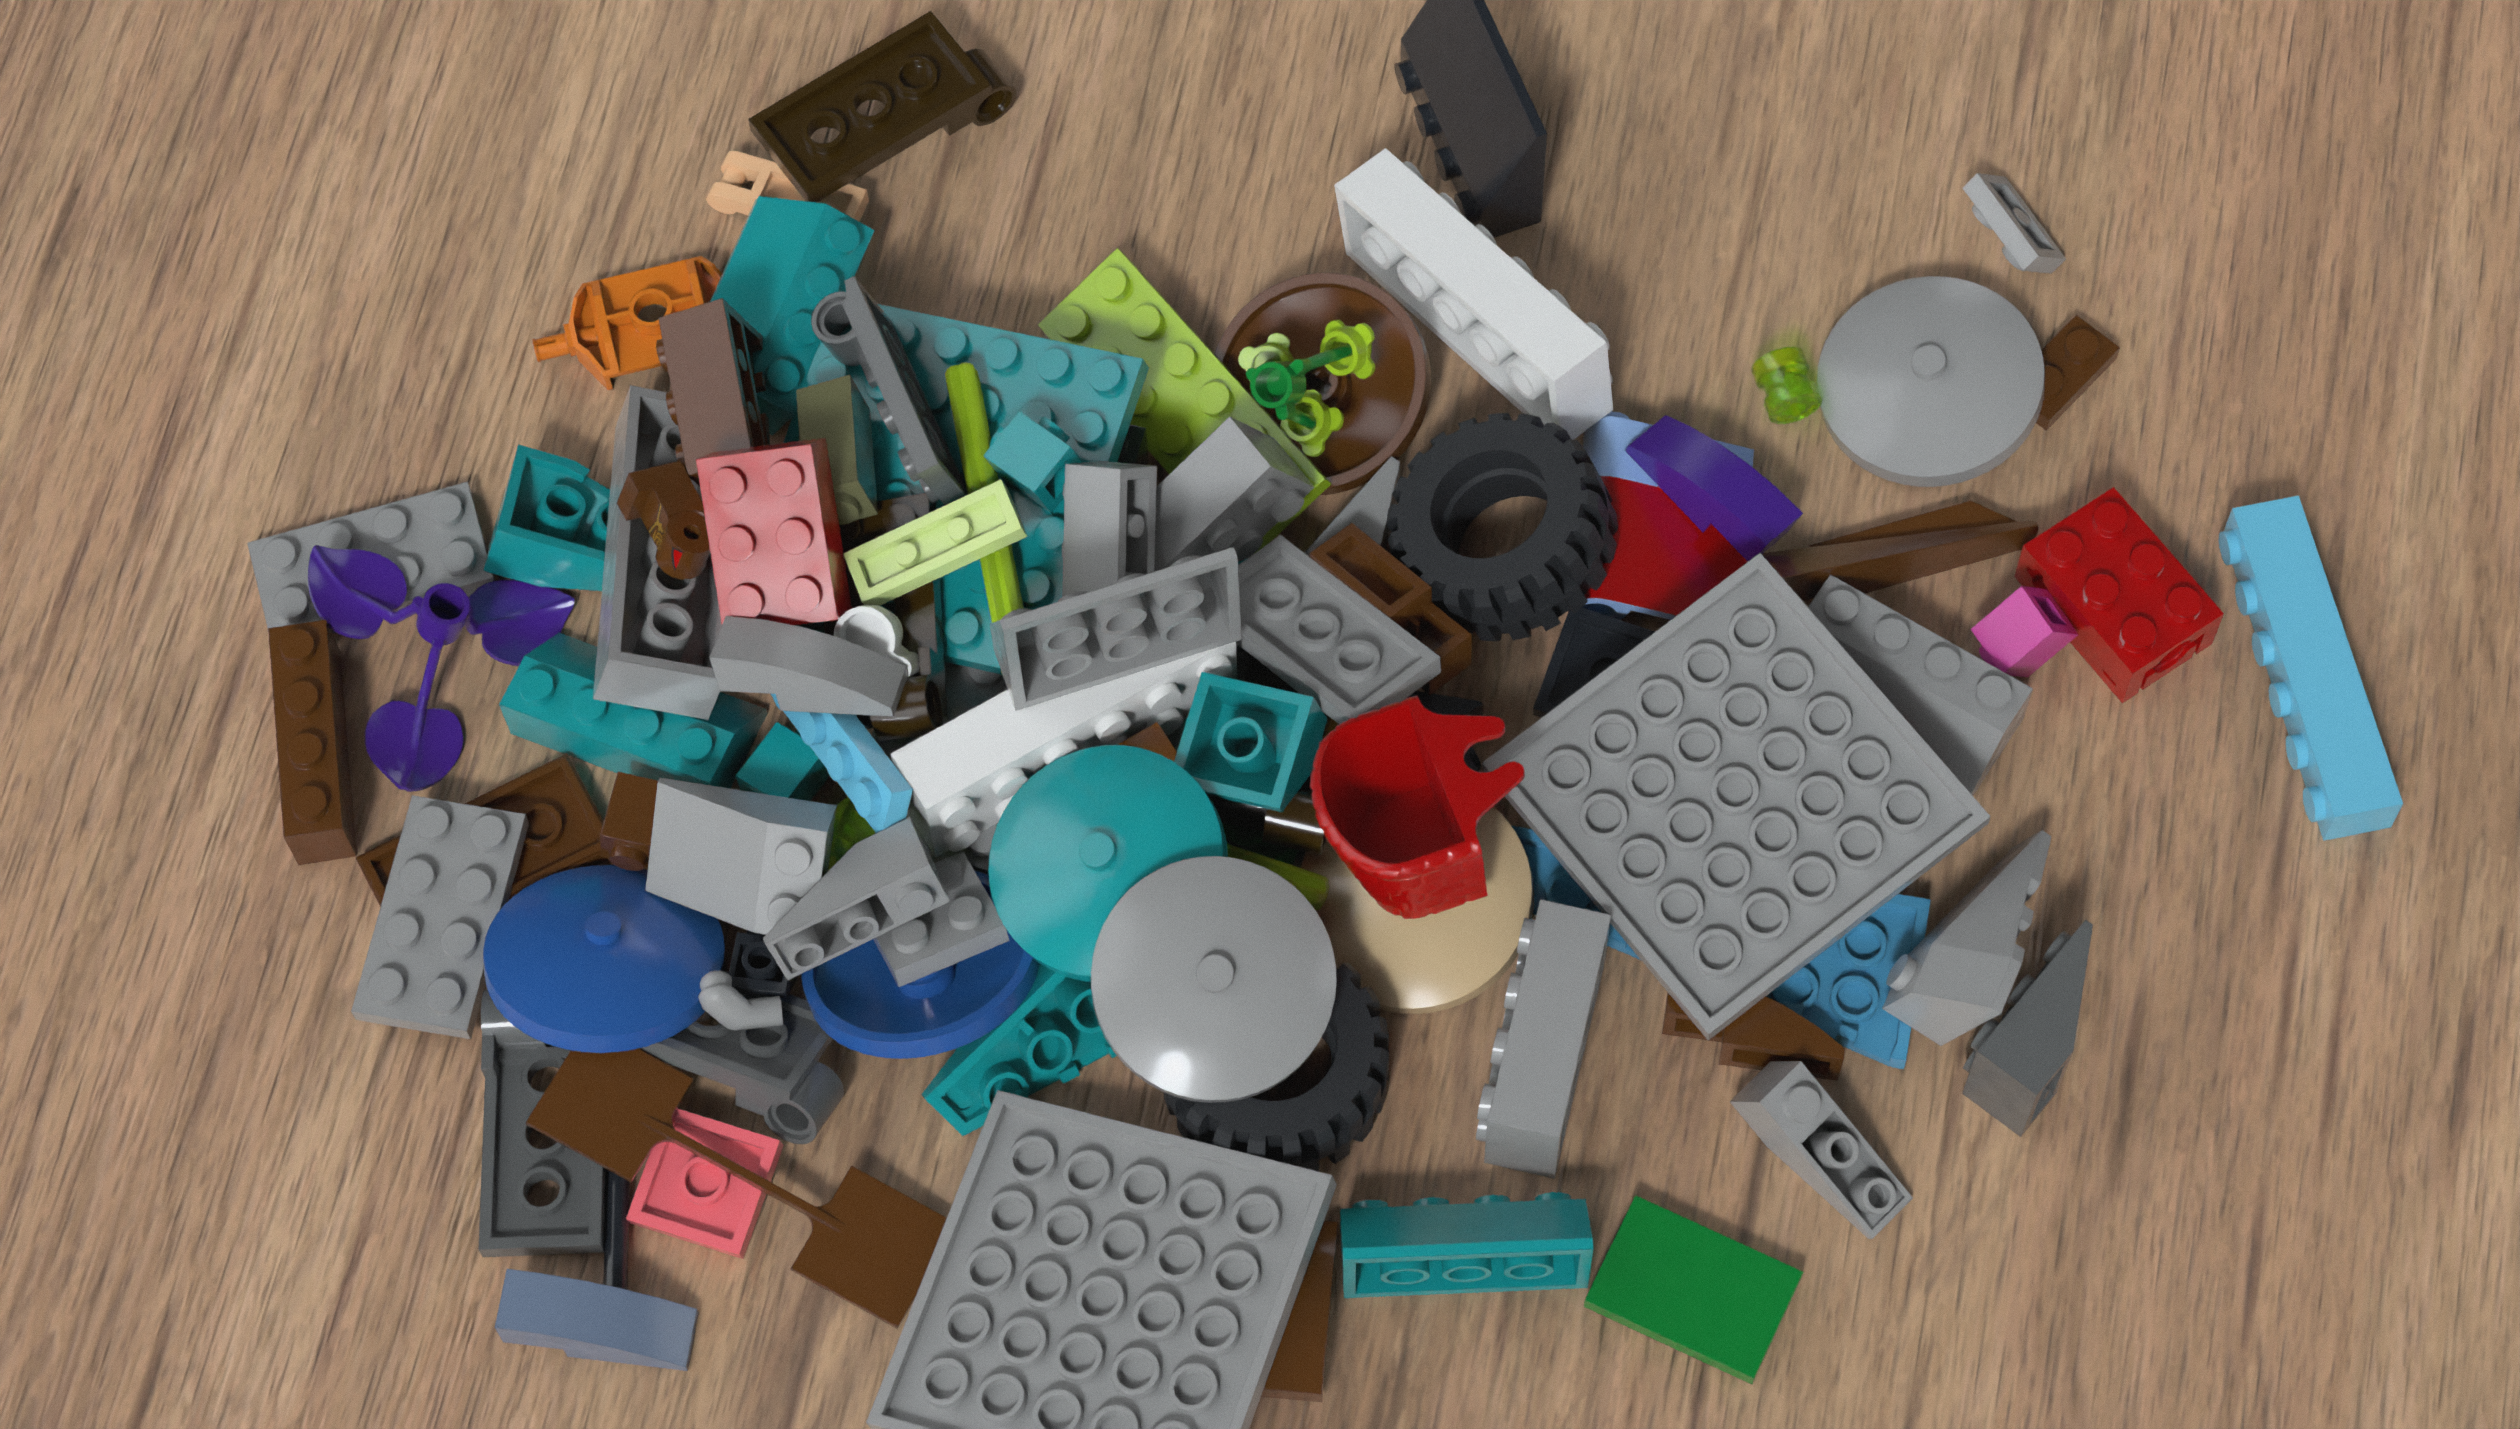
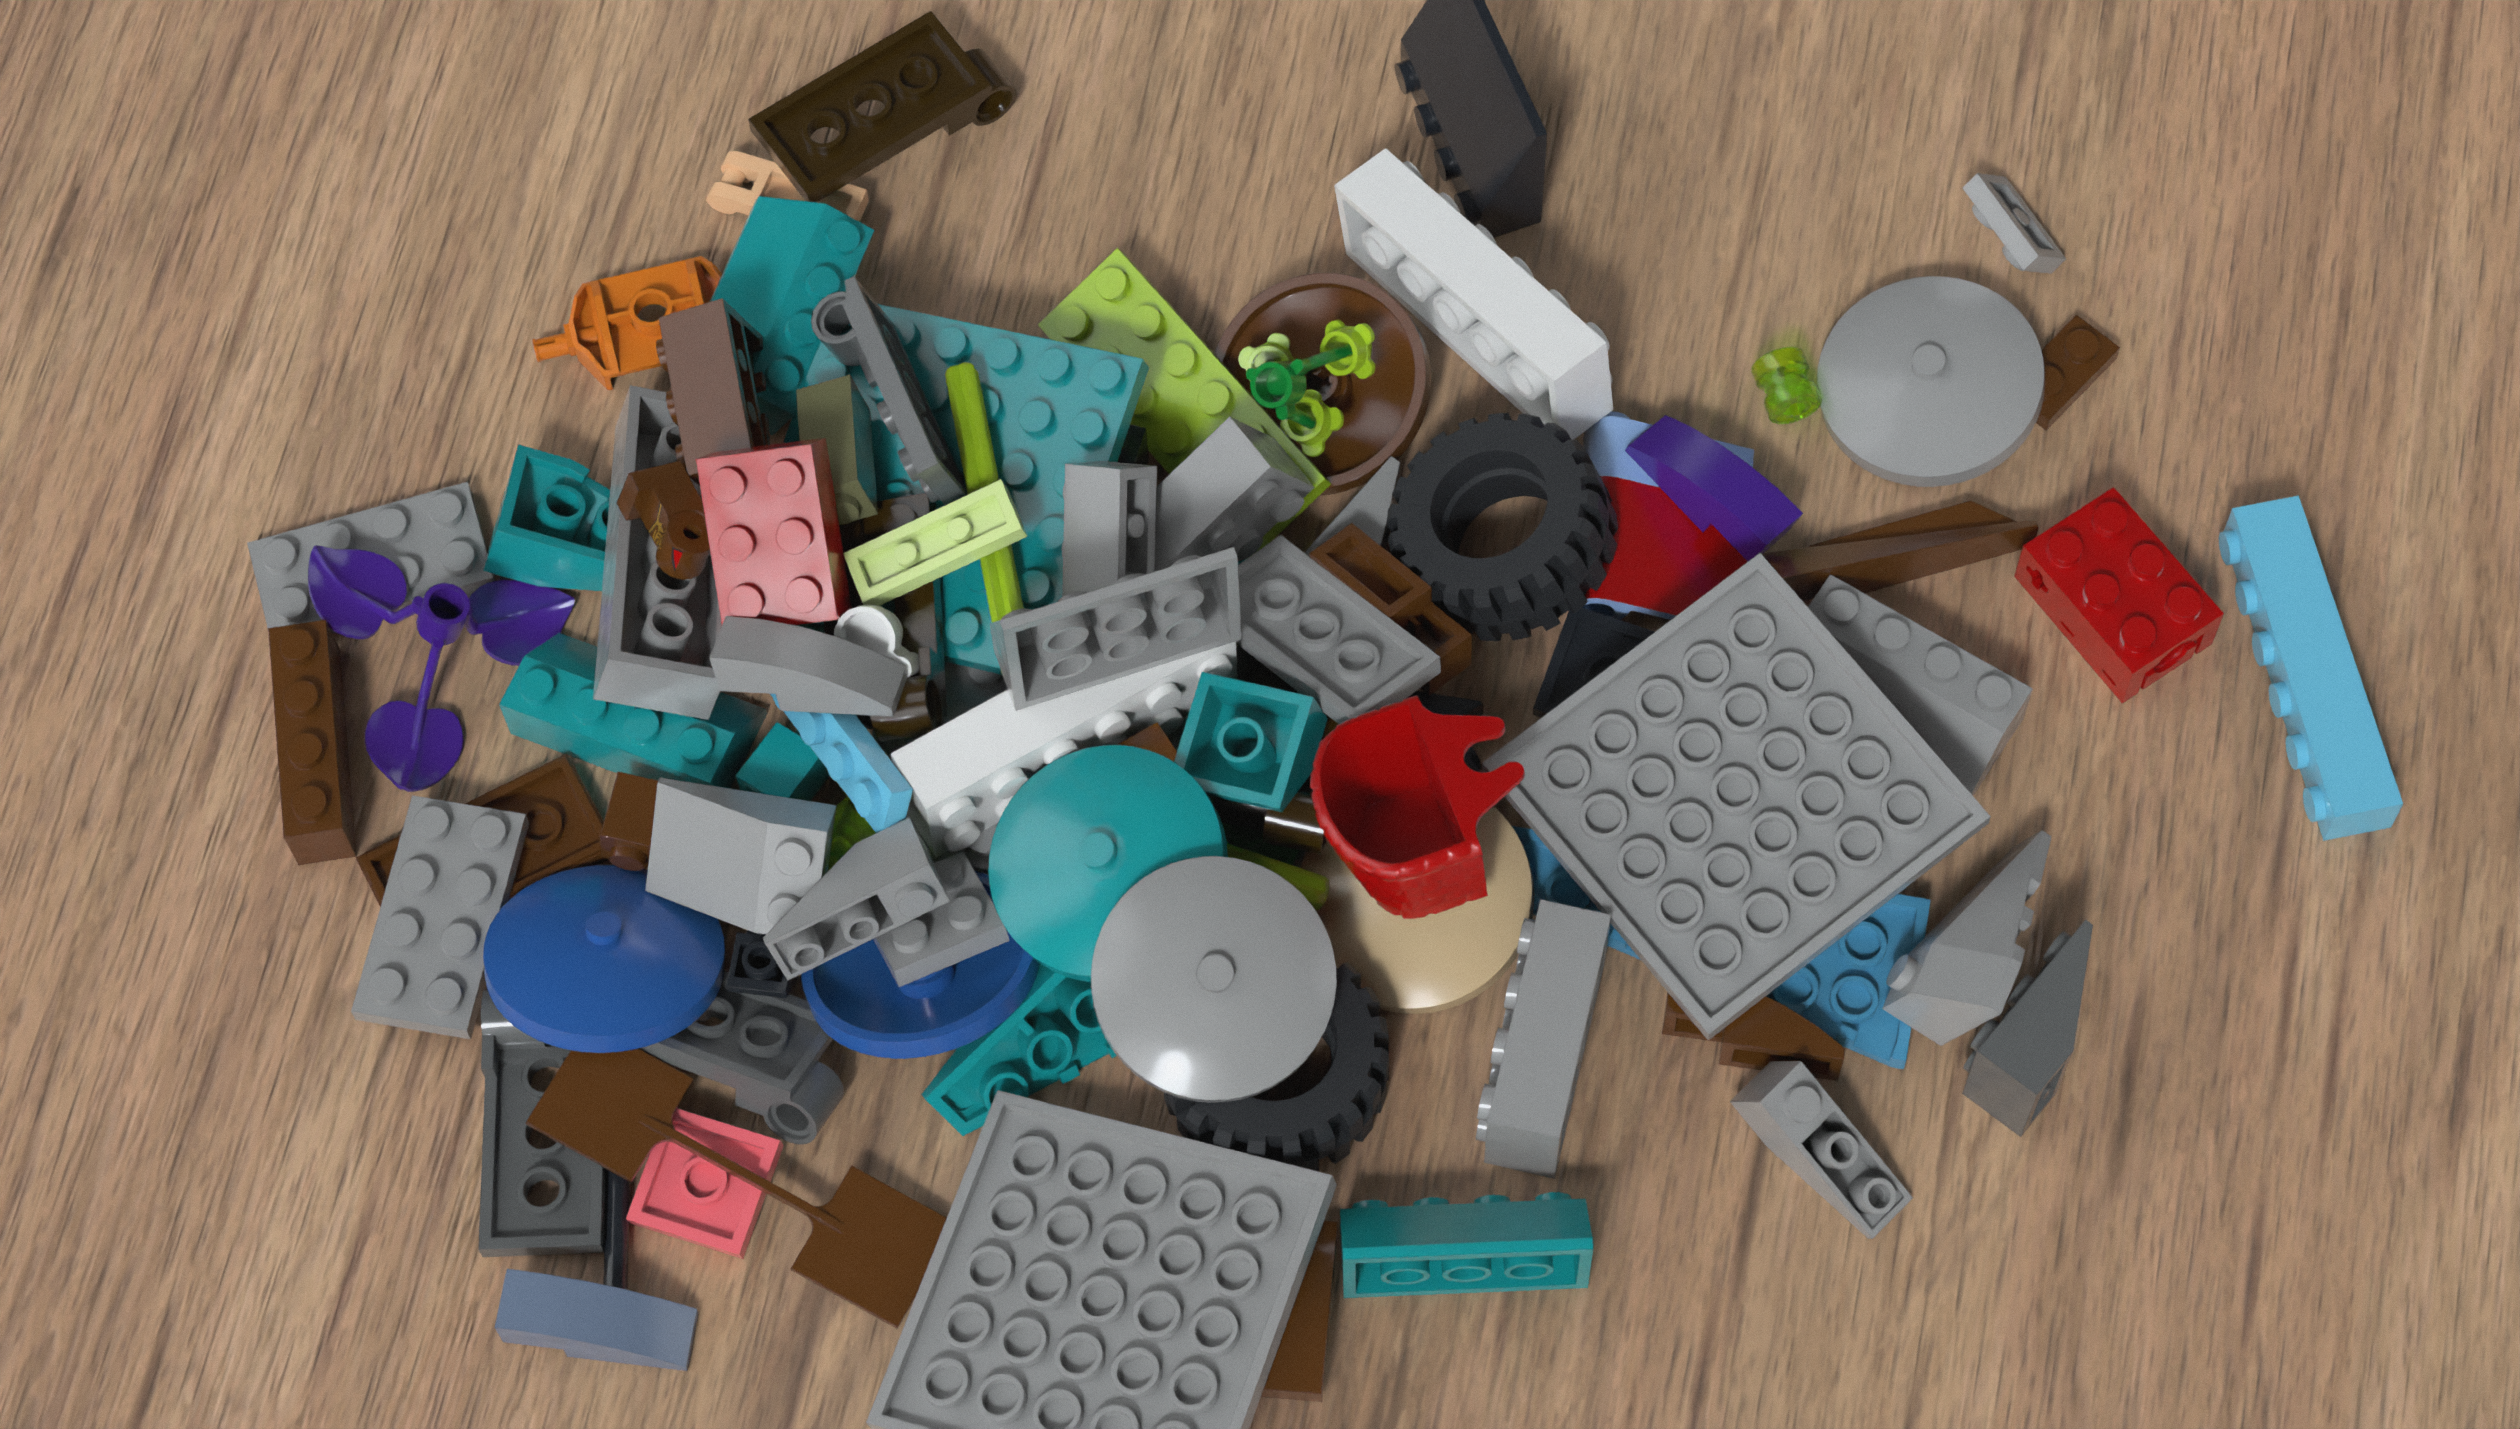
(733, 1009): light grey arm -> none
(1032, 458): teal brick -> none
(1693, 1289): green tile -> none
(2023, 632): dark pink brick -> none

